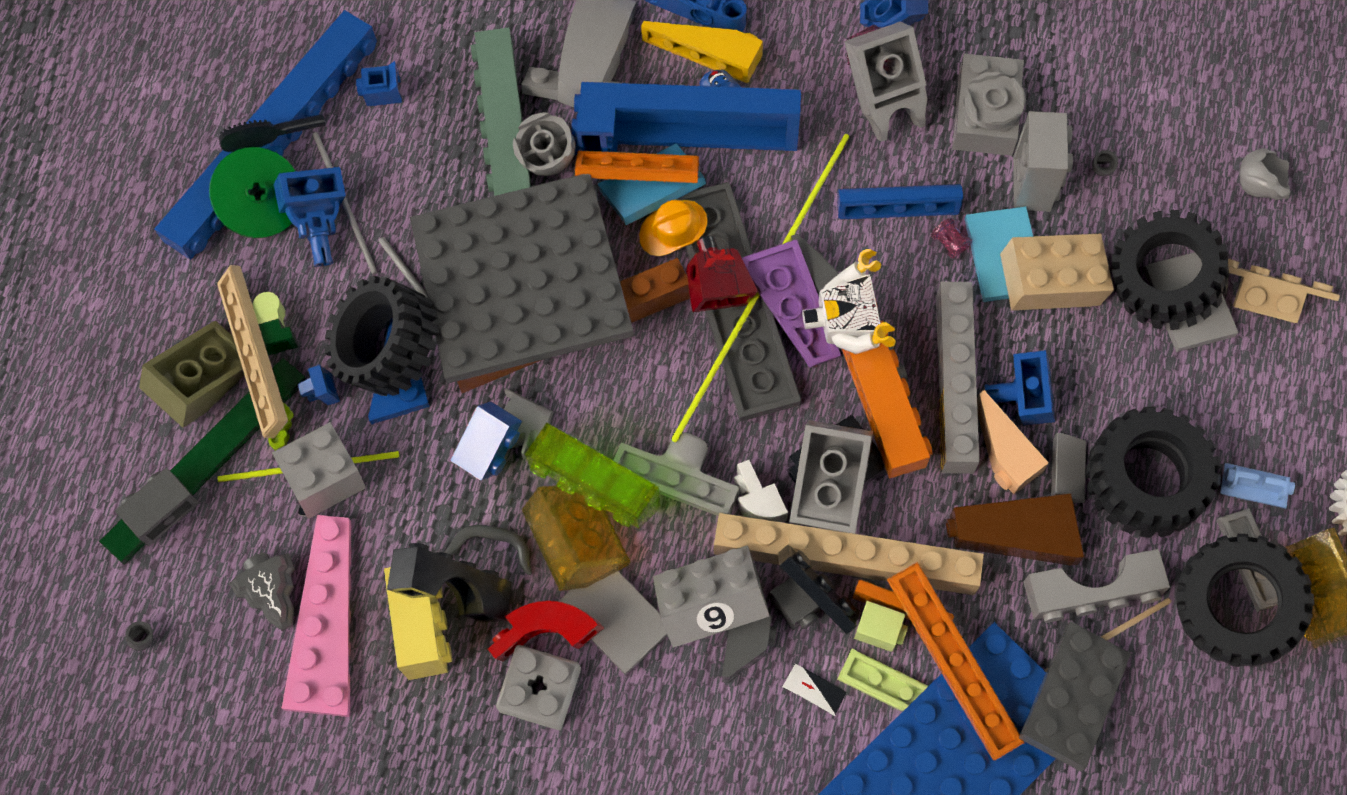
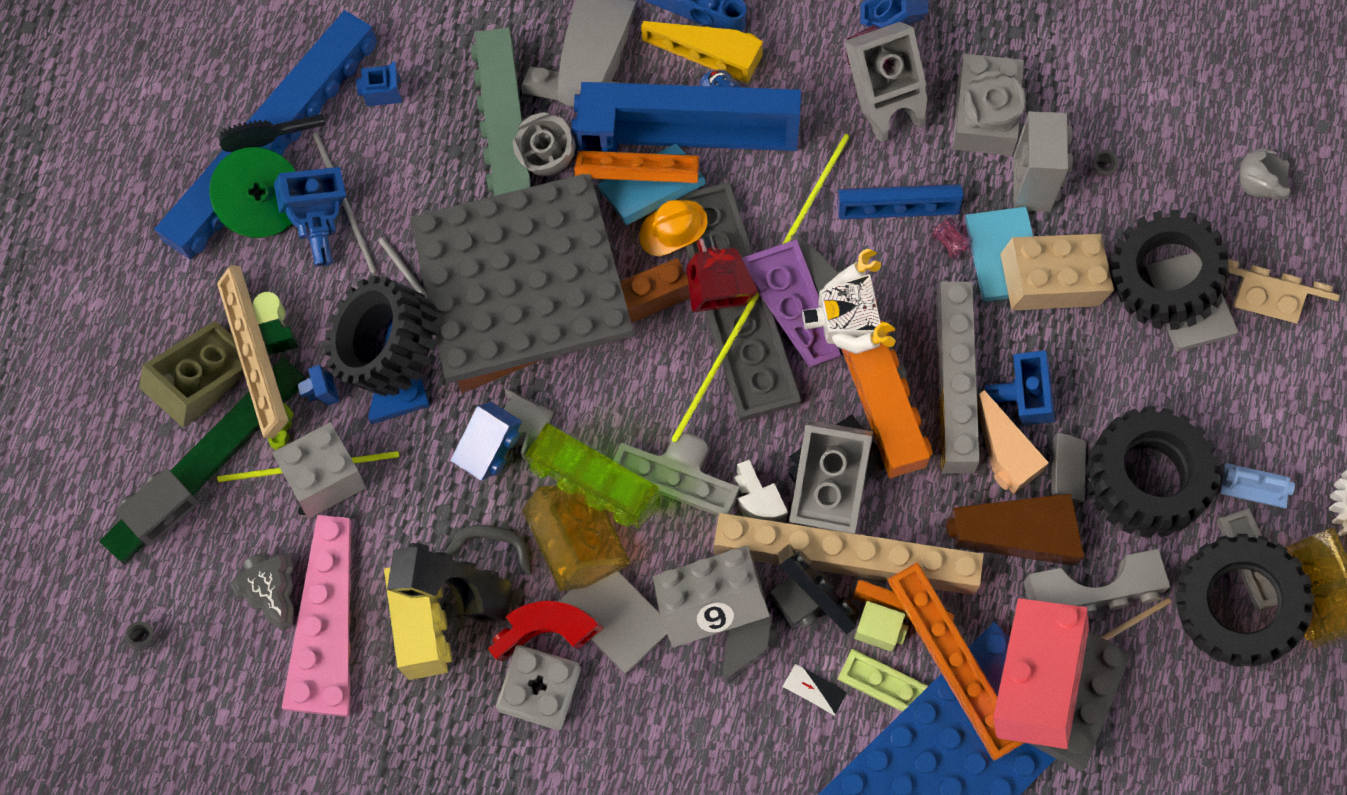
(1042, 673): none -> coral brick

